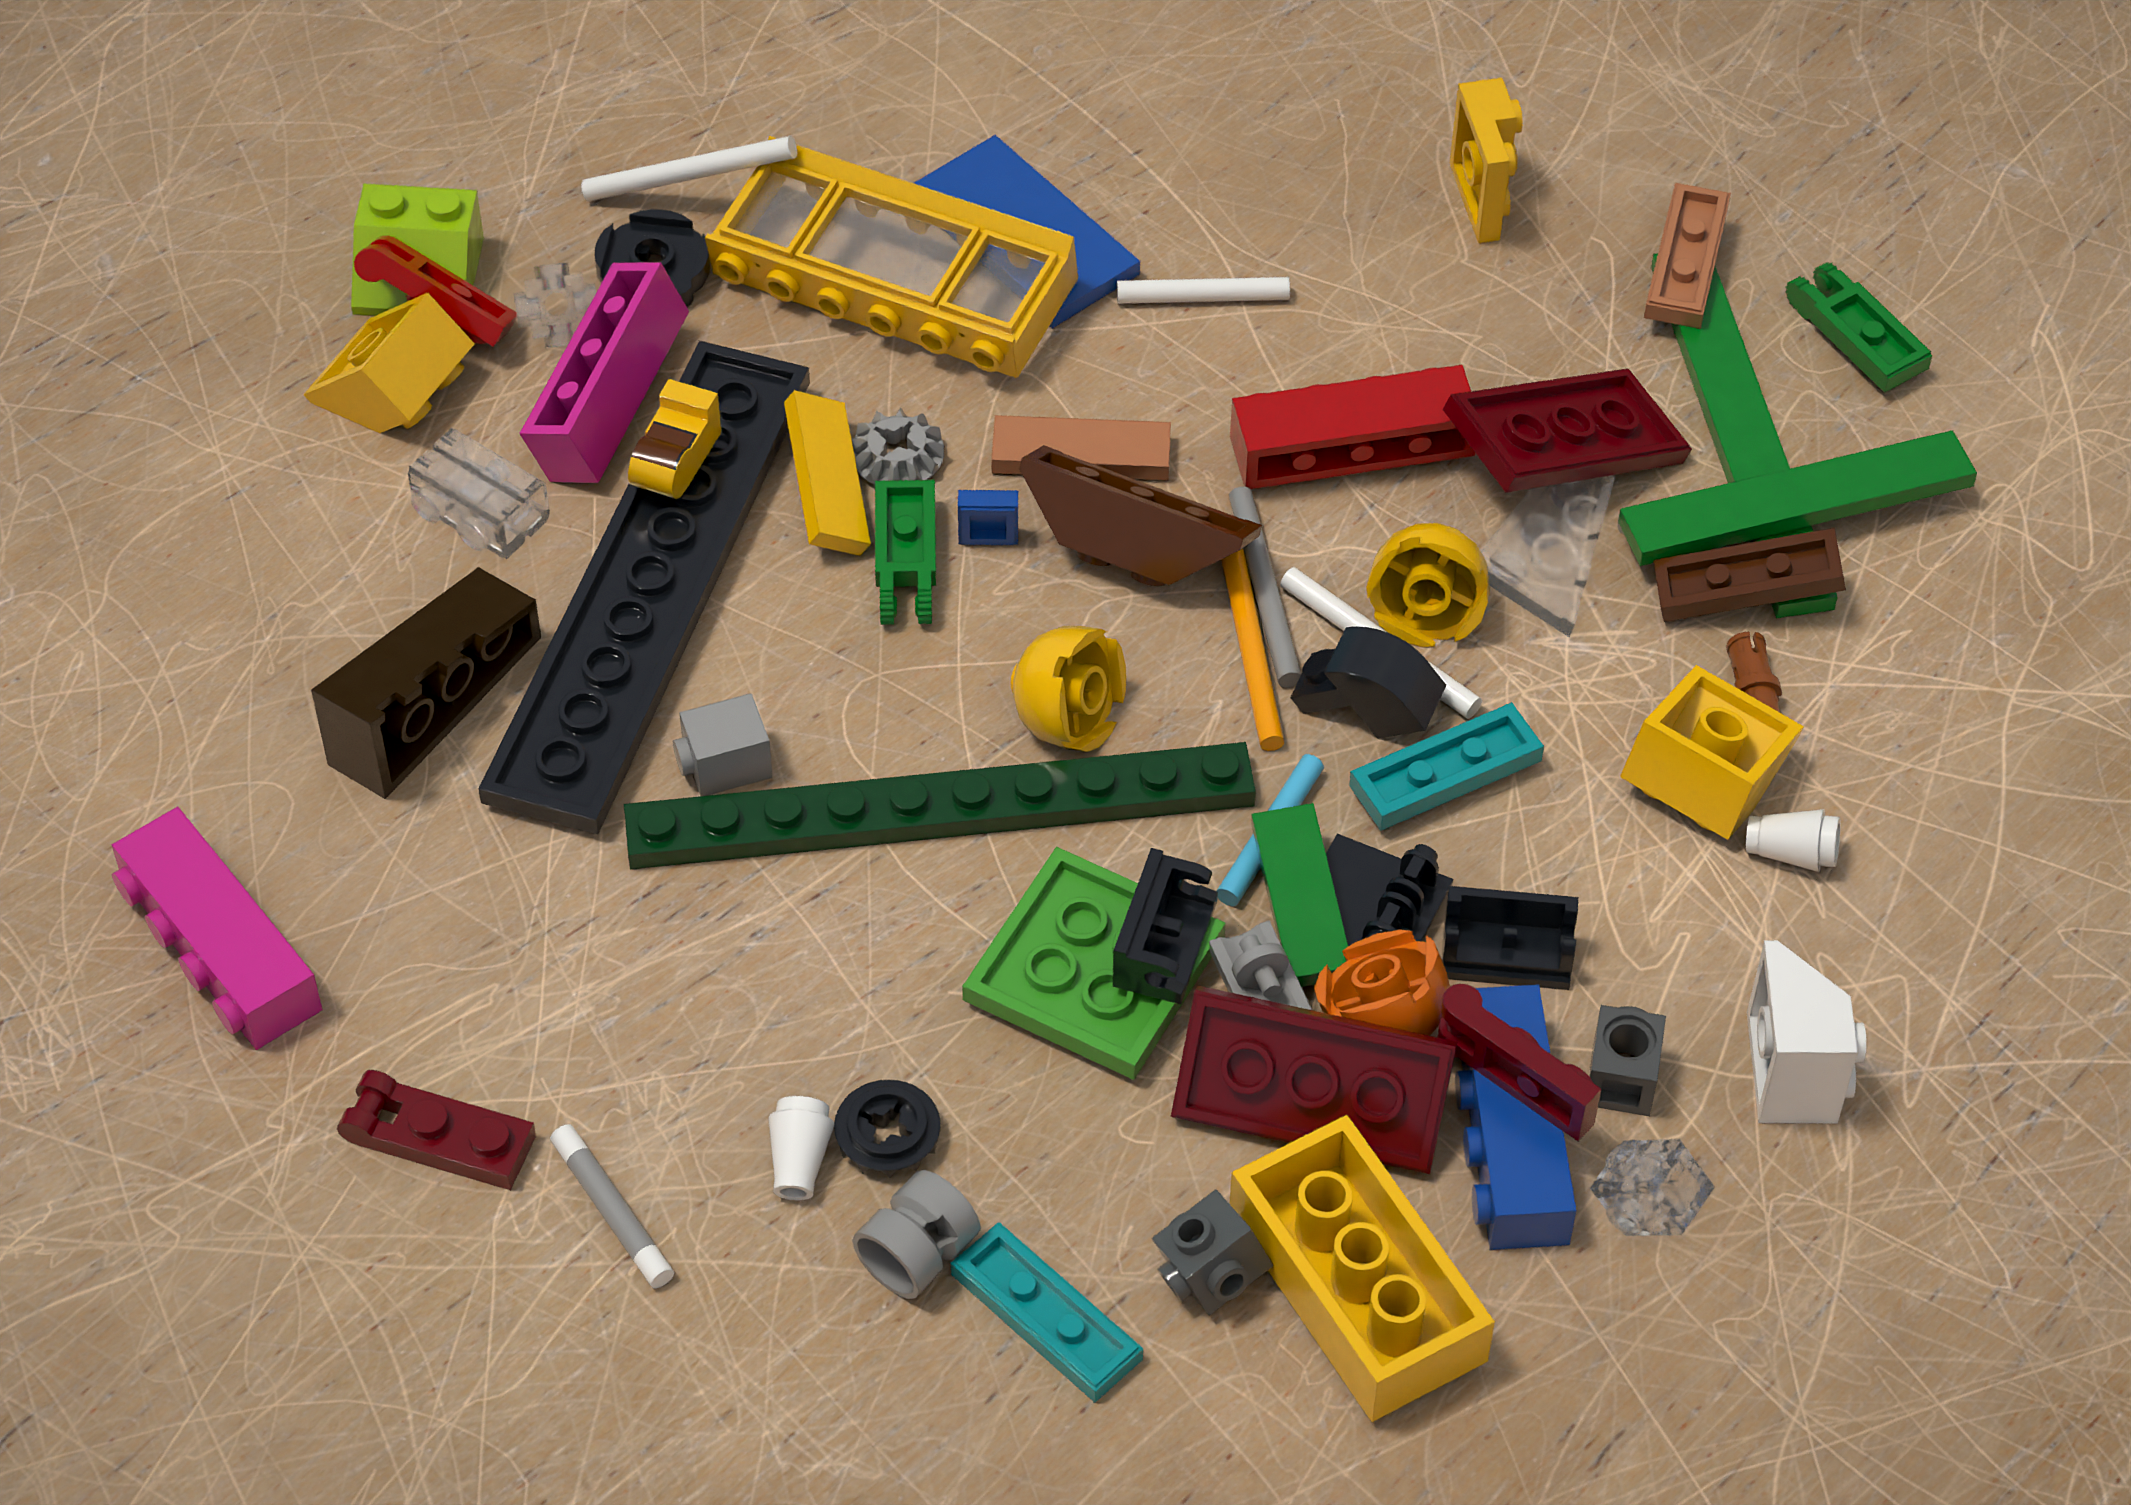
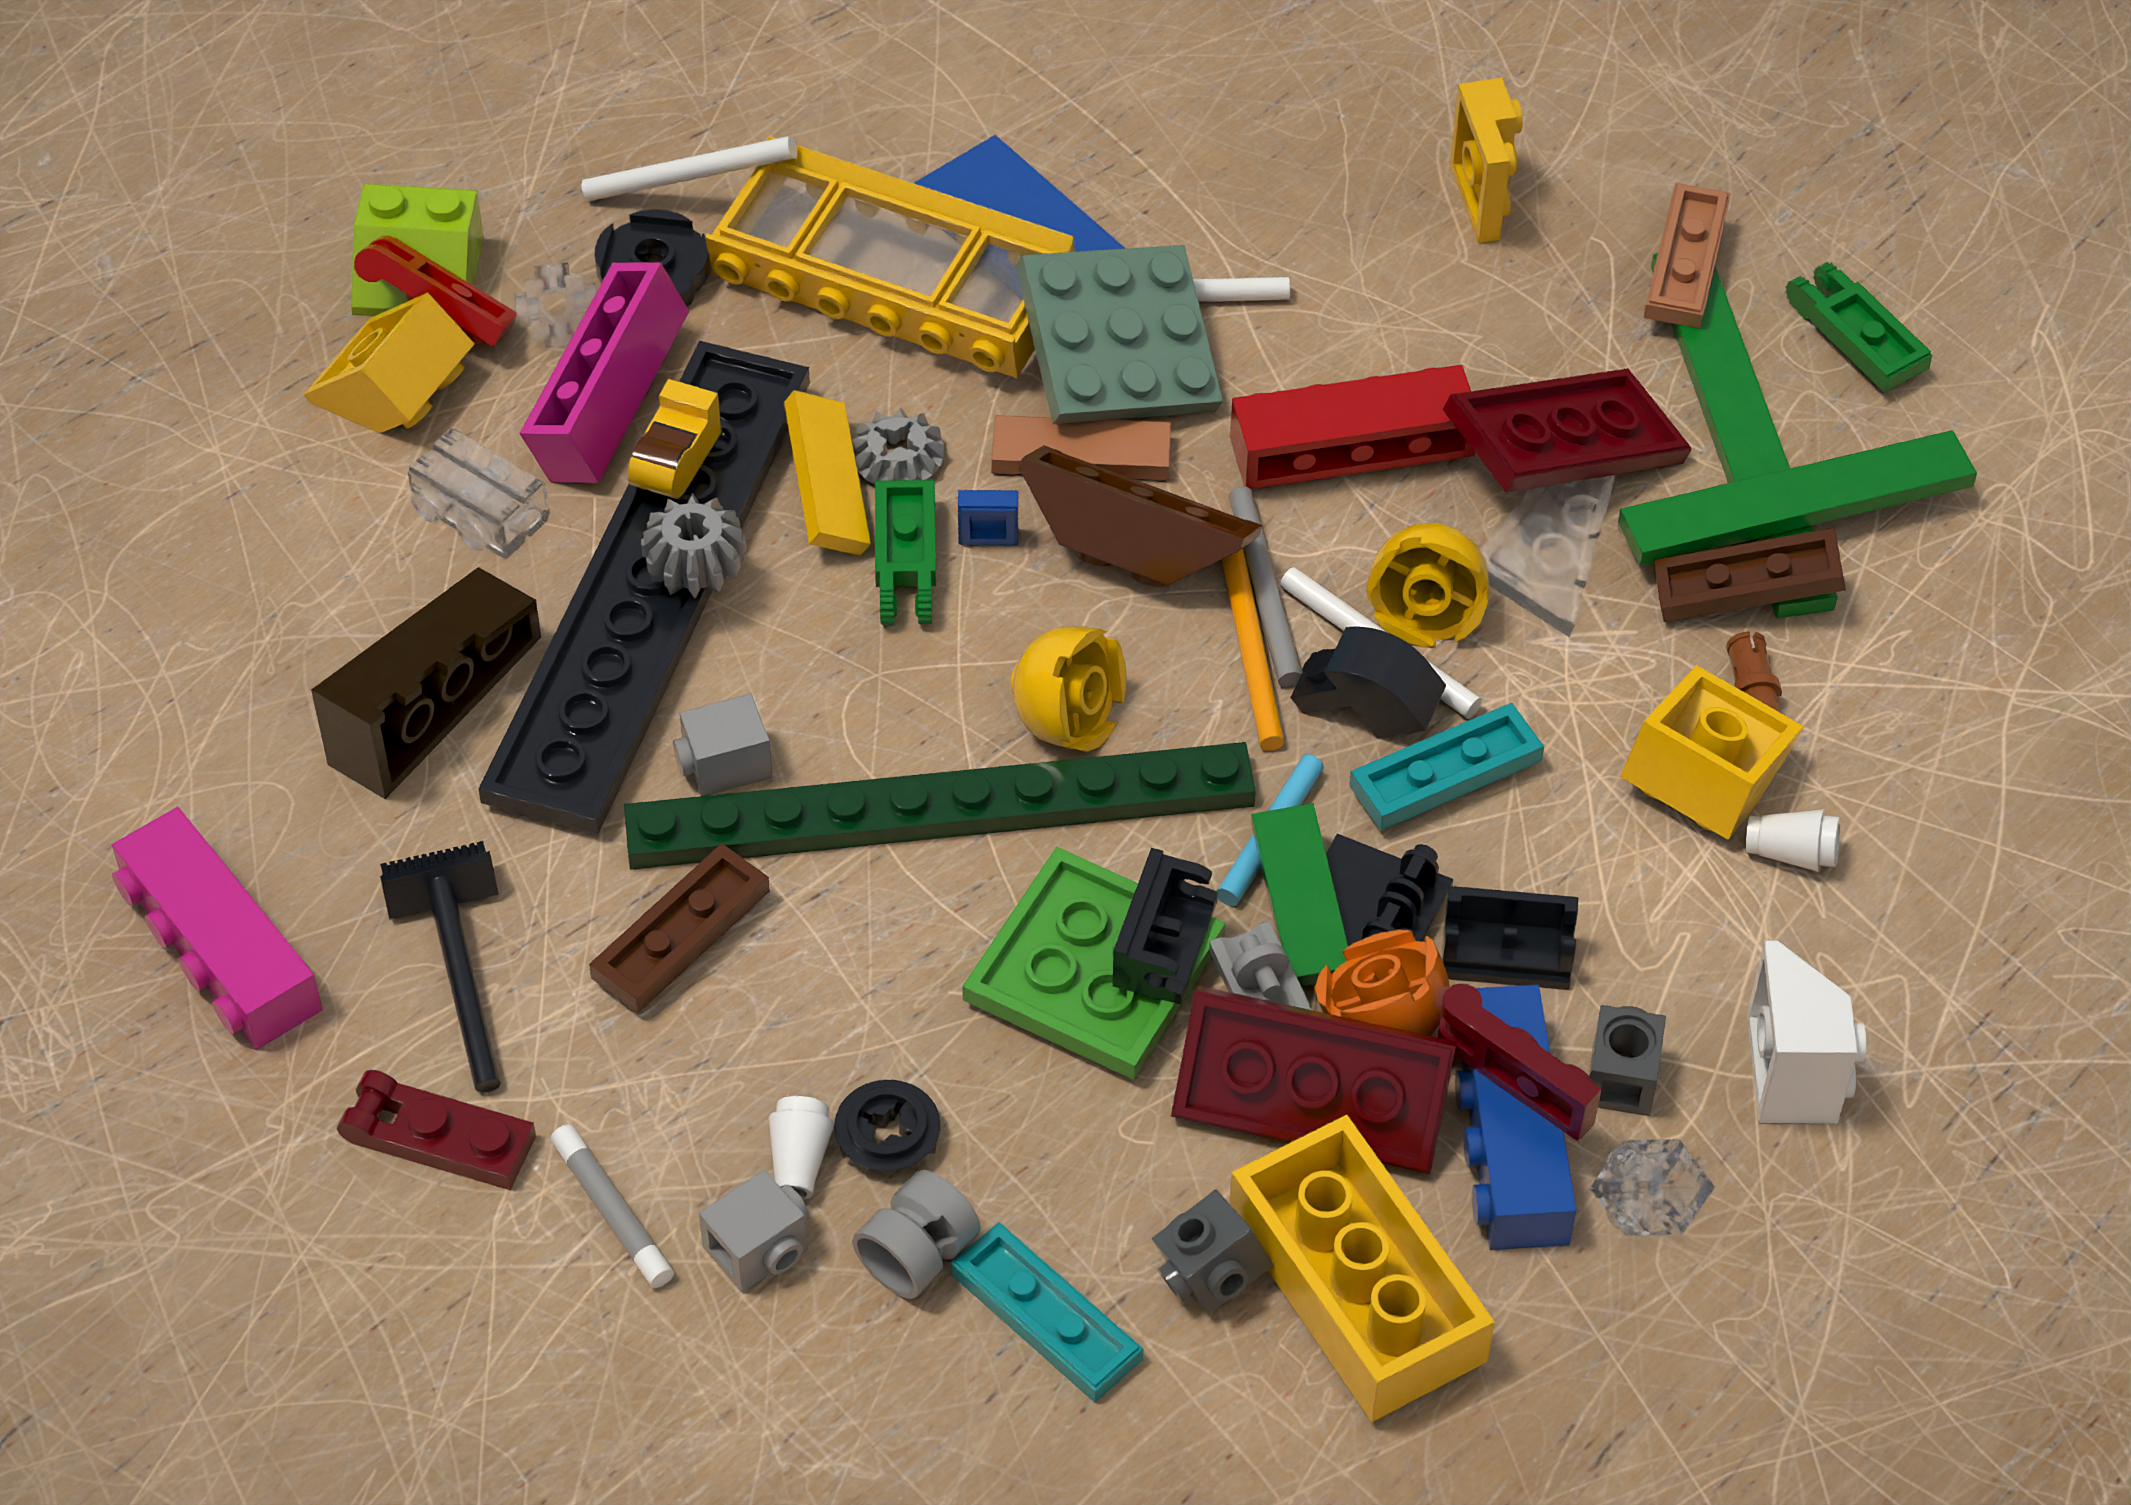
(439, 885): none -> black piece
(679, 928): none -> reddish brown plate
(693, 546): none -> light grey gear
(755, 1230): none -> light grey brick
(1118, 334): none -> sand green plate

